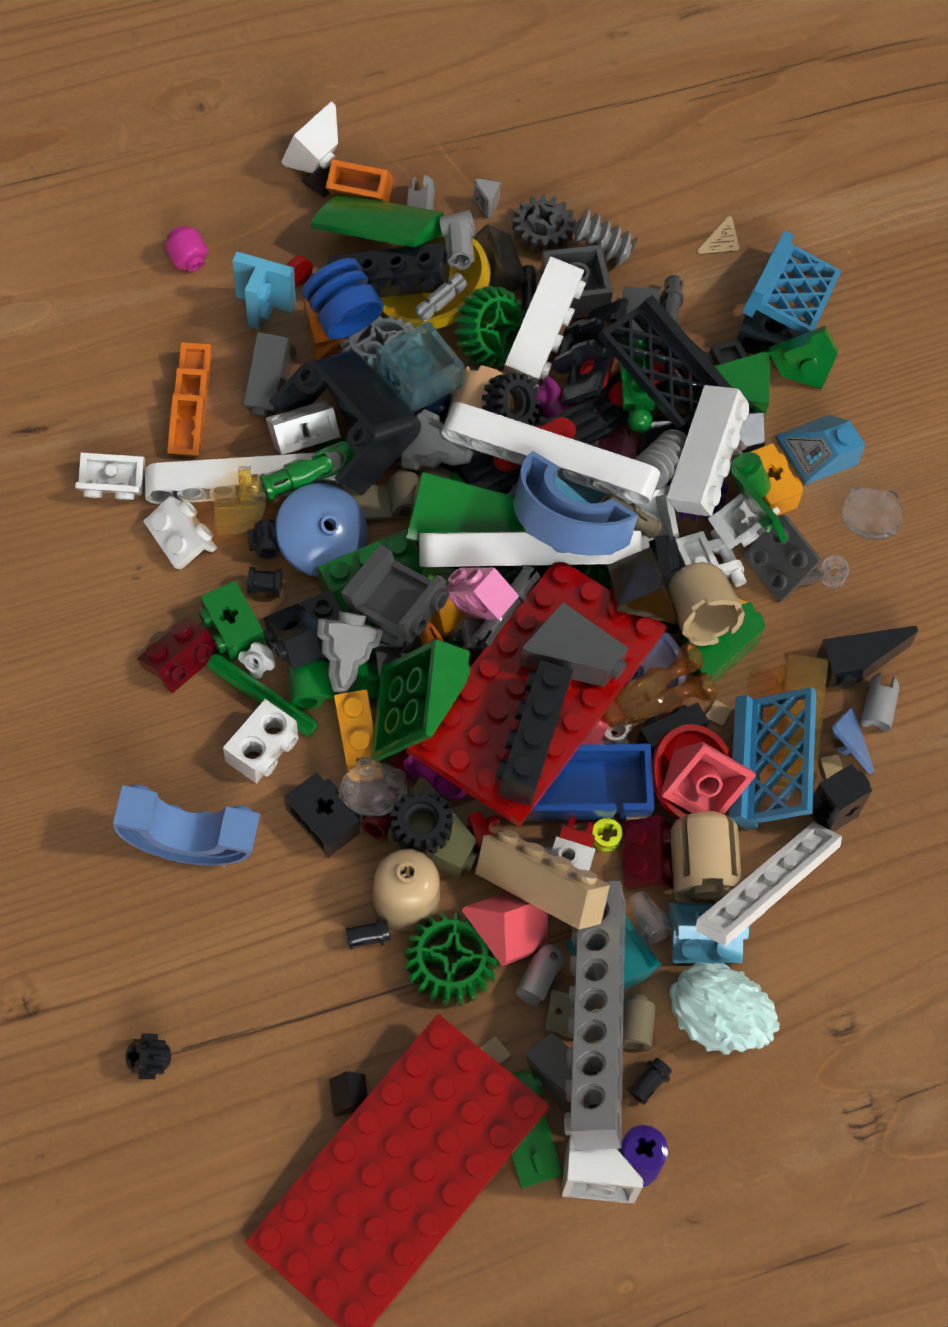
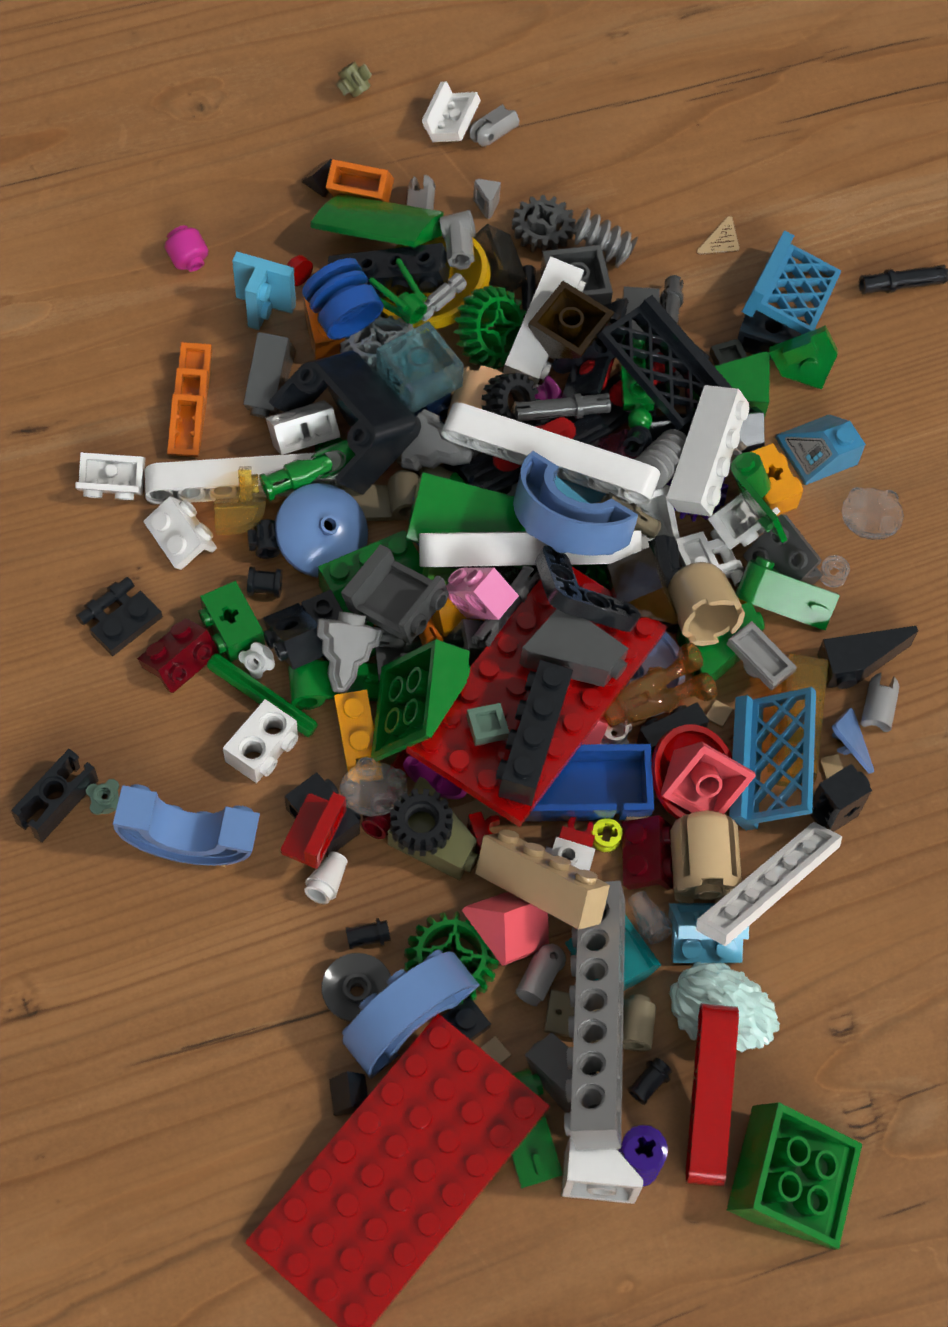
(54, 781): none -> black piece
(100, 805): none -> sand green plate
(124, 623): none -> black plate
(148, 1056): black gear -> none
(314, 142): white slope -> none
(314, 829): none -> red panel
(325, 881): none -> white cone
(351, 972): none -> dark grey dish
(354, 79): none -> olive gear
(404, 1007): none -> medium blue brick
(406, 898): tan cylinder -> none
(408, 306): none -> green plant
(449, 114): none -> white bracket
(468, 1019): none -> black plate
(487, 724): none -> sand green plate
(493, 126): none -> light grey piece
(562, 407): none -> dark grey pin
(567, 596): none -> black beam
(569, 322): none -> dark brown slope
(637, 440): none -> black pin
(712, 1094): none -> red beam
(761, 656): none -> light grey tile
(786, 594): none -> door
(794, 1175): none -> green slope
(893, 280): none -> black pin

